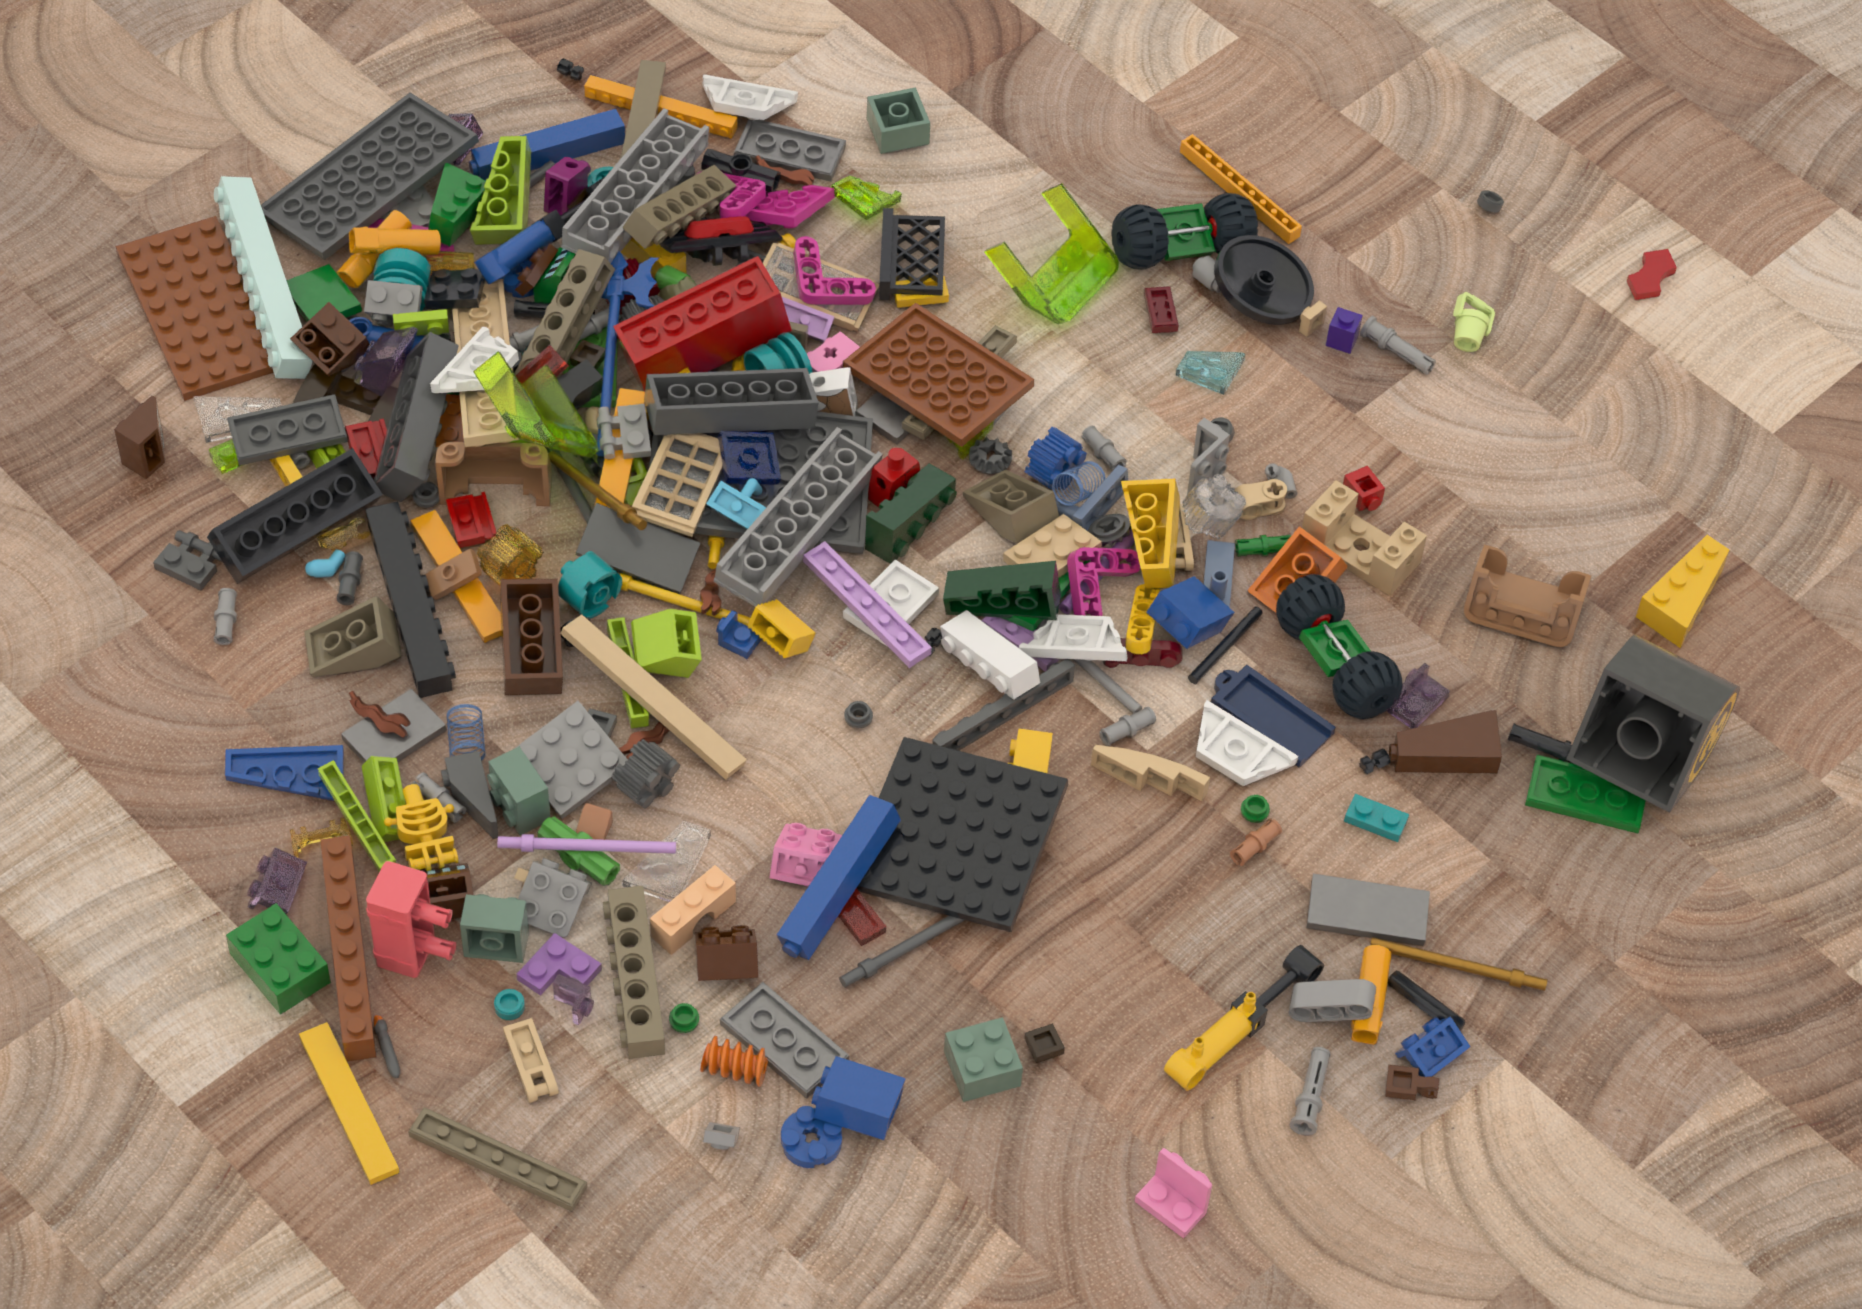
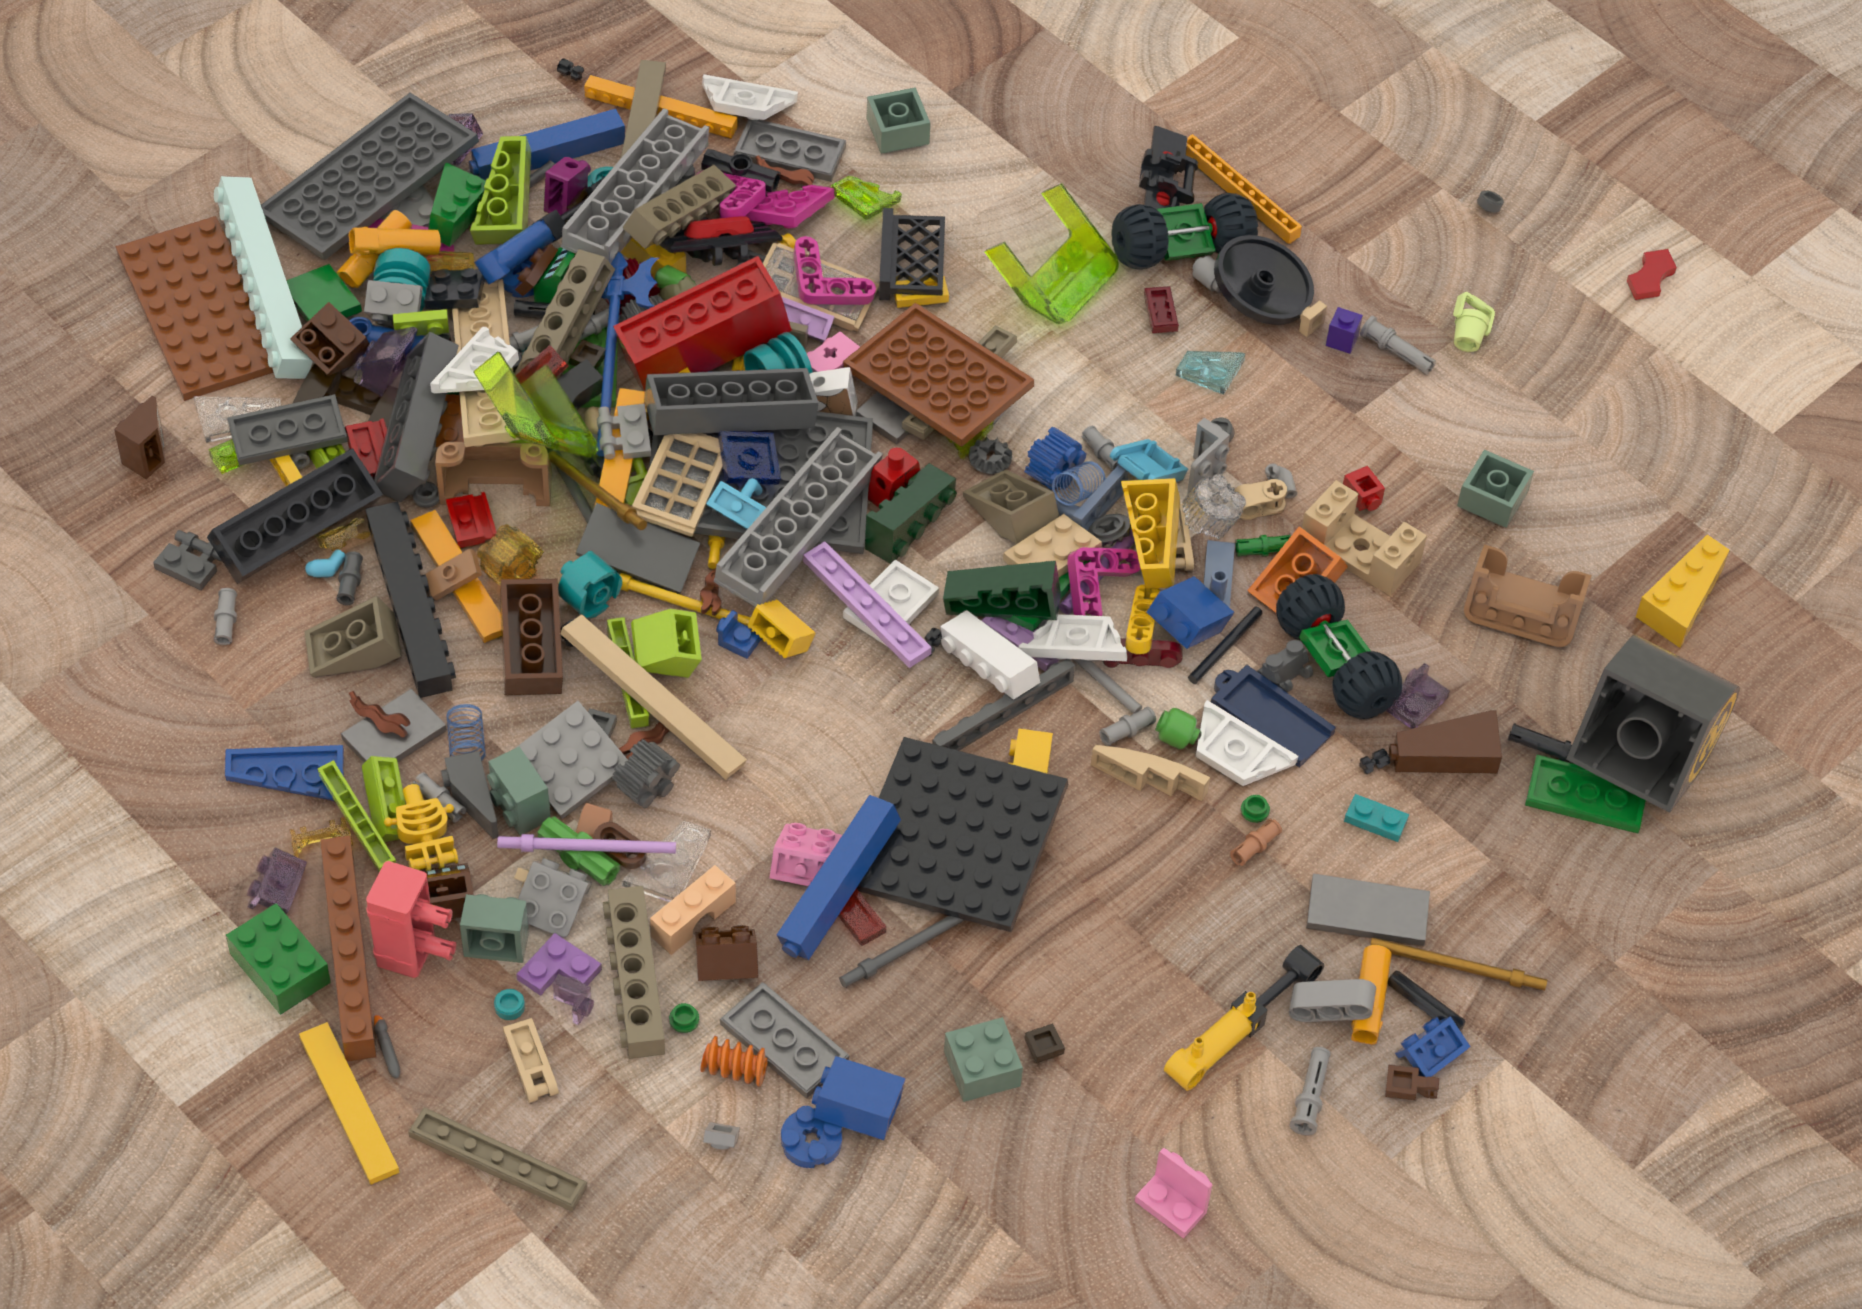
(614, 831): none -> reddish brown plate
(858, 708): dark grey plate -> none
(1148, 461): none -> medium azure container
(1160, 164): none -> black piece
(1177, 728): none -> bright green head
(1287, 665): none -> dark grey piece
(1495, 488): none -> sand green brick

